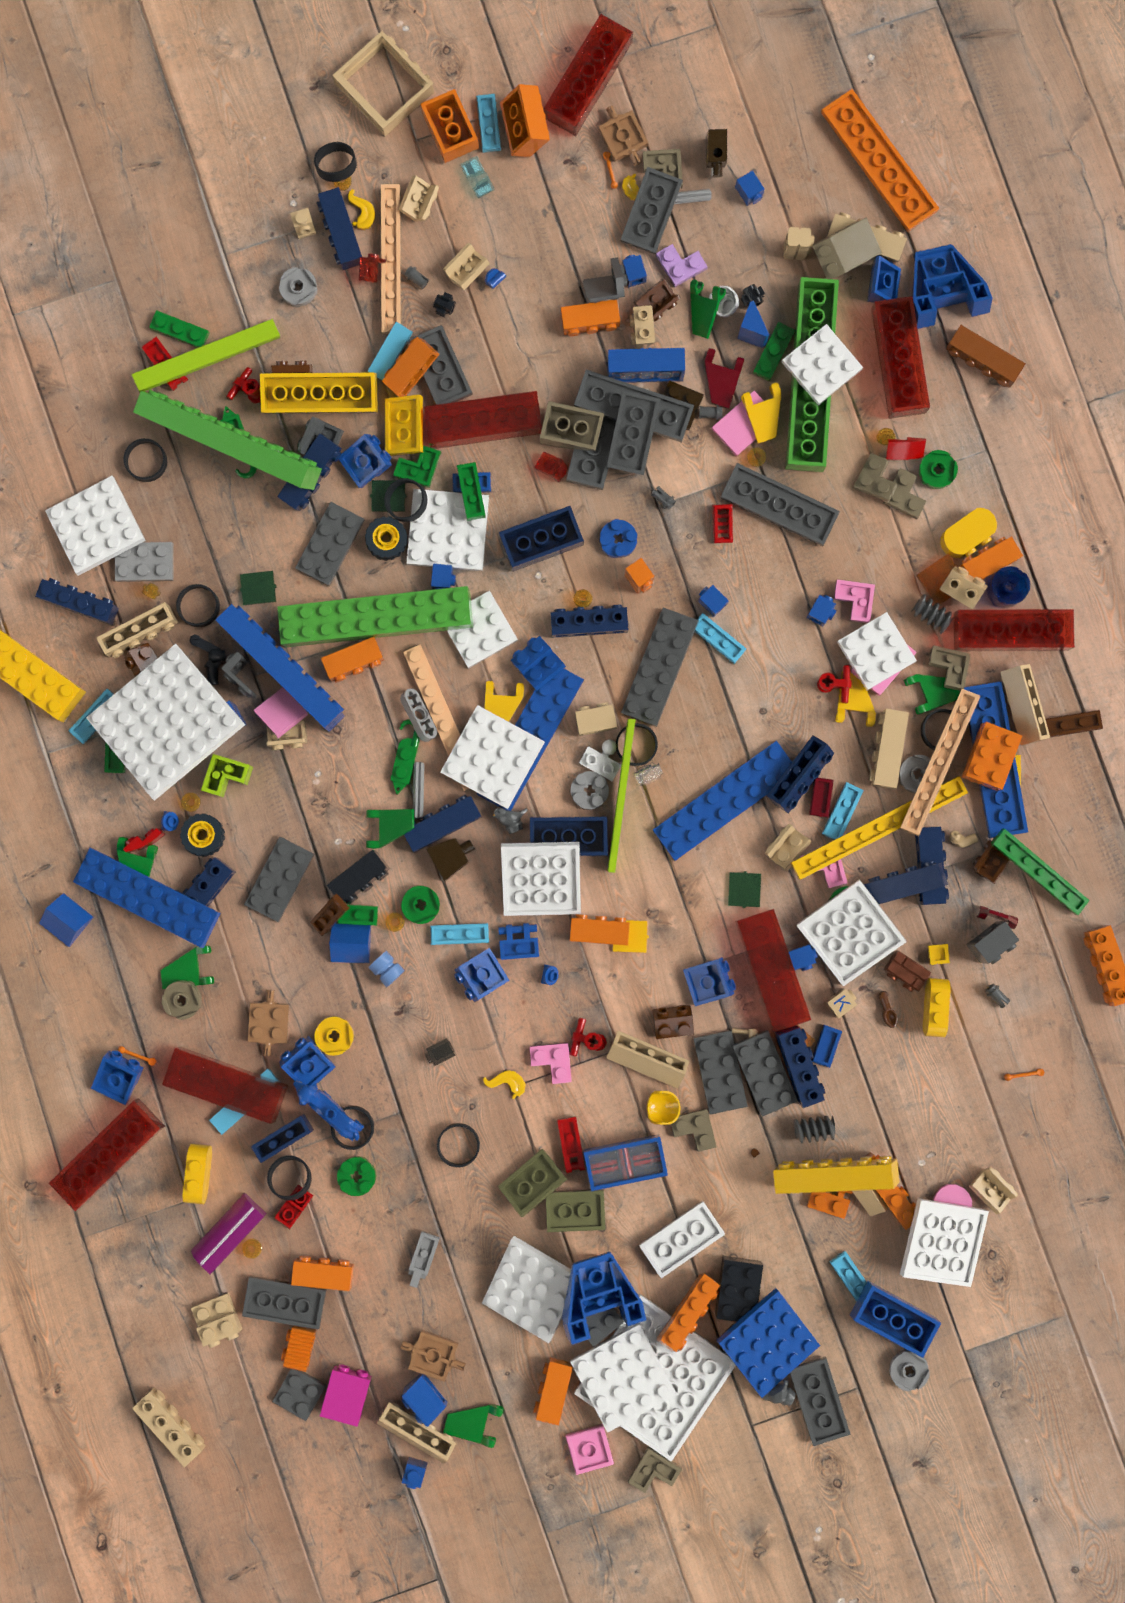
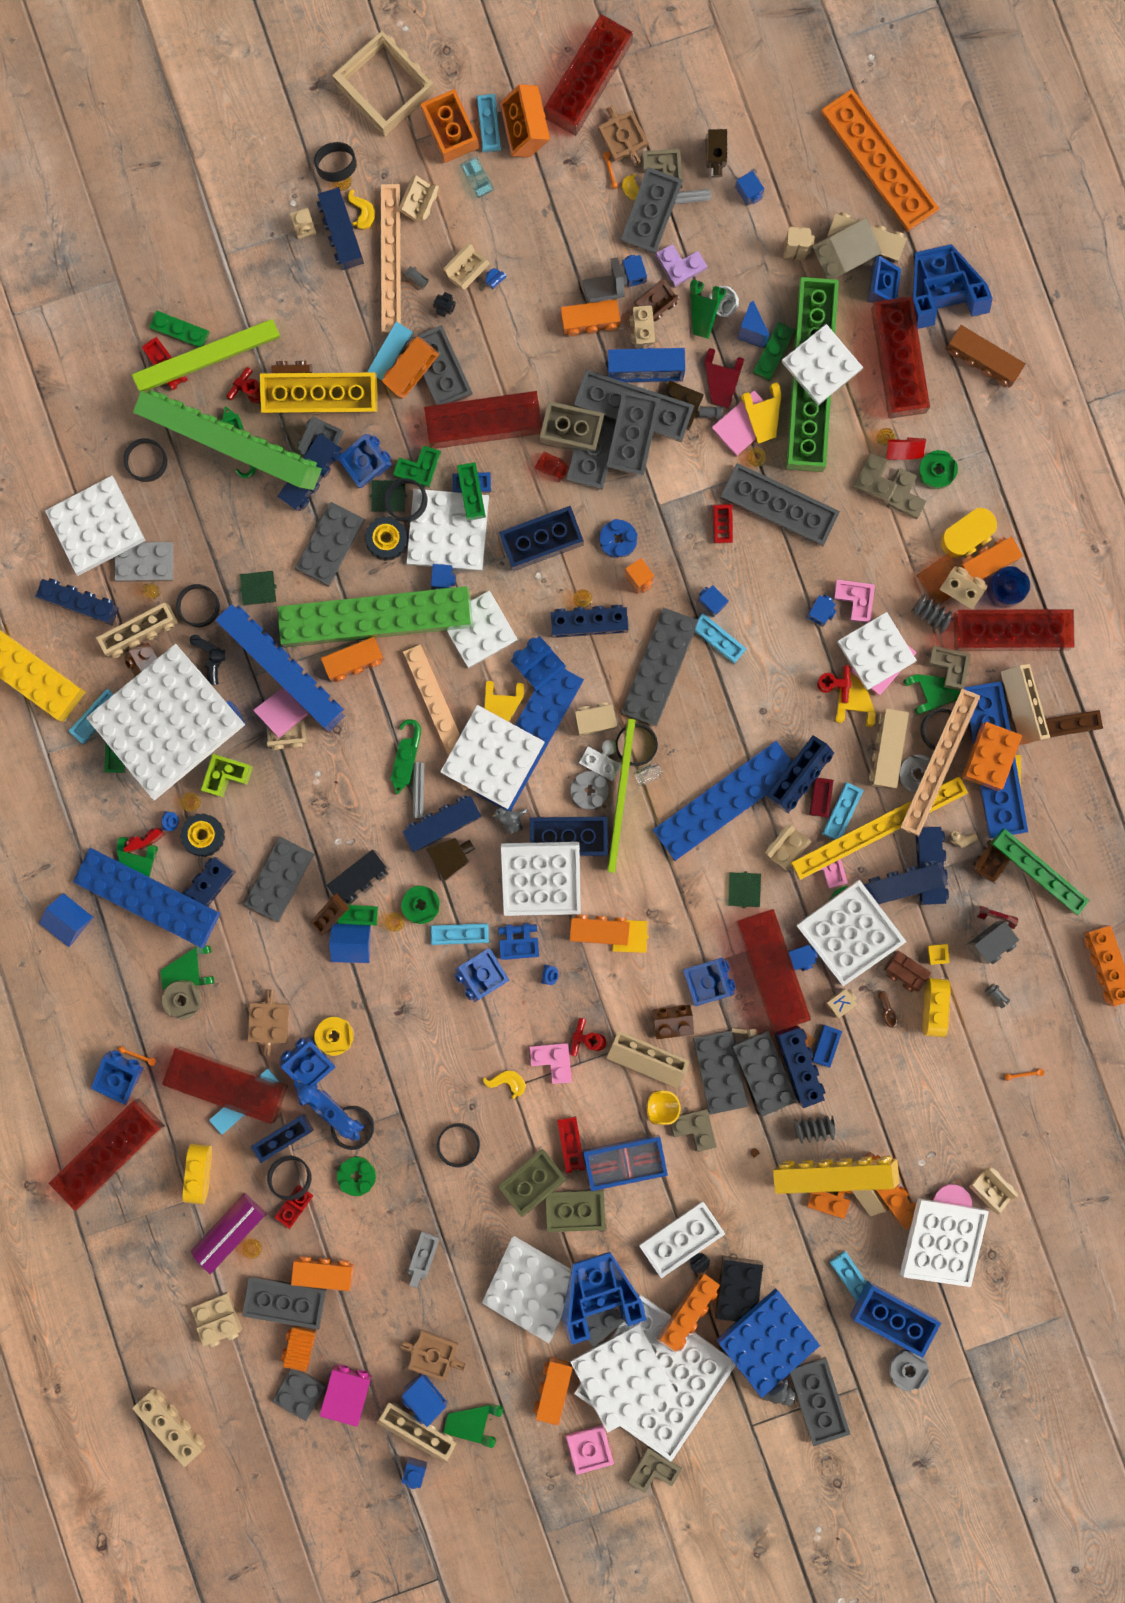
(234, 665): dark grey bracket -> none
(299, 276): light grey plate -> none
(369, 268): clear red bracket -> none
(386, 968): medium blue wheel -> none
(391, 825): green flag -> none
(404, 425): yellow plate -> none
(420, 729): light grey beam -> none
(440, 1052): clear smoke brick -> none
(665, 499): dark grey pin -> none
(699, 1263): none -> black plate
(754, 294): black gear -> none

